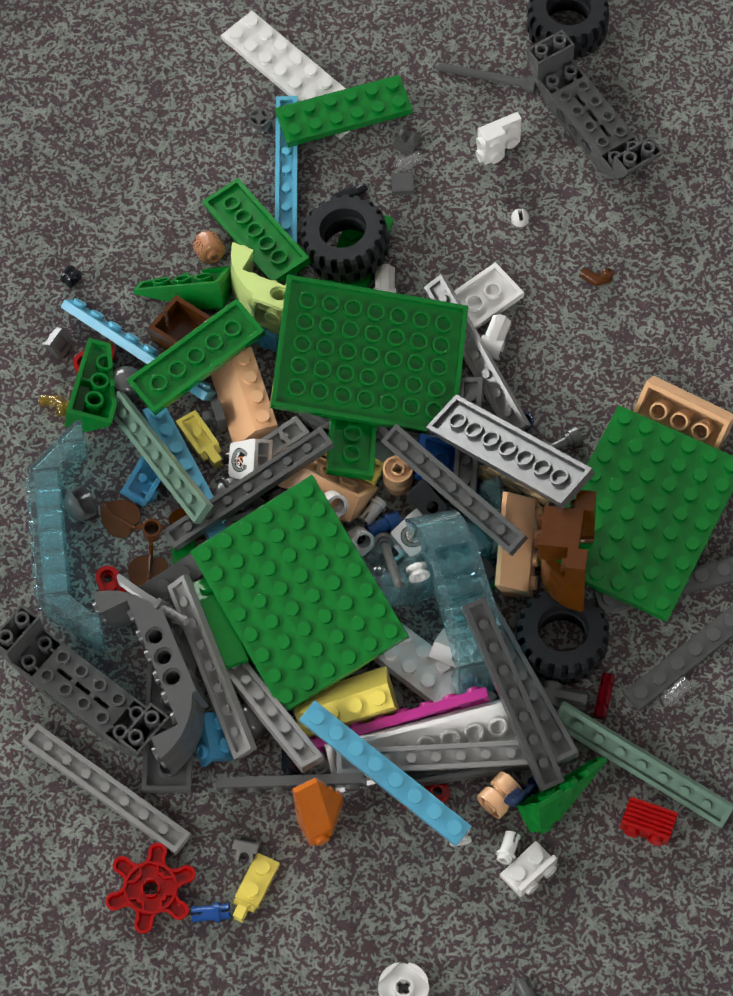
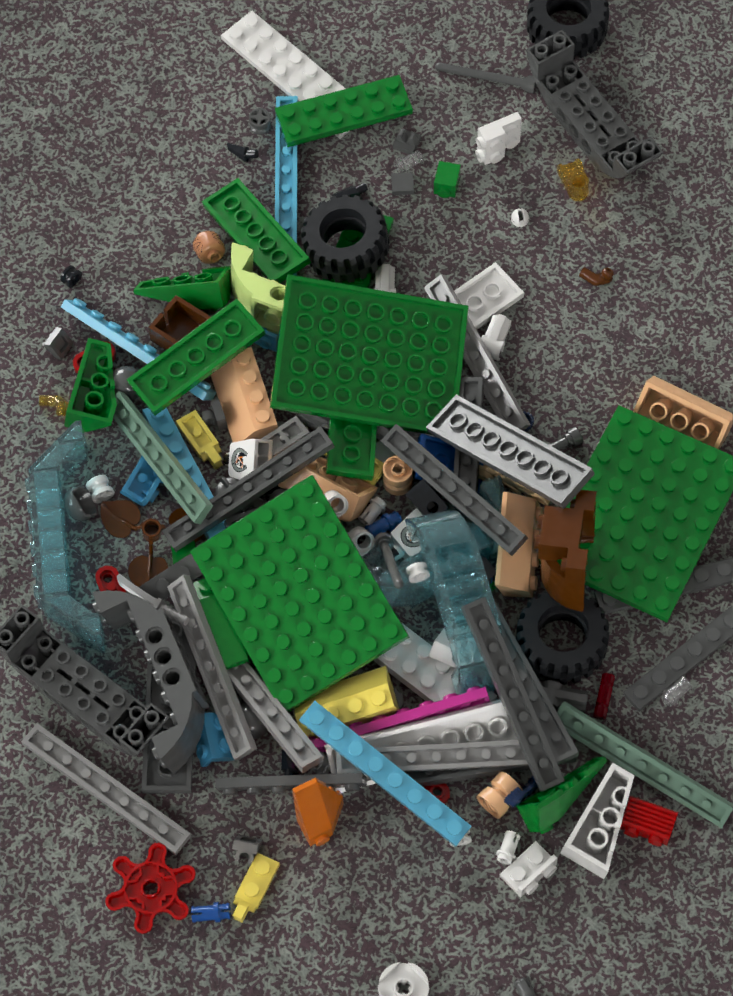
(99, 488): none -> white wheel
(242, 152): none -> black bar
(447, 179): none -> green brick
(574, 179): none -> clear yellow piece
(597, 829): none -> white wedge

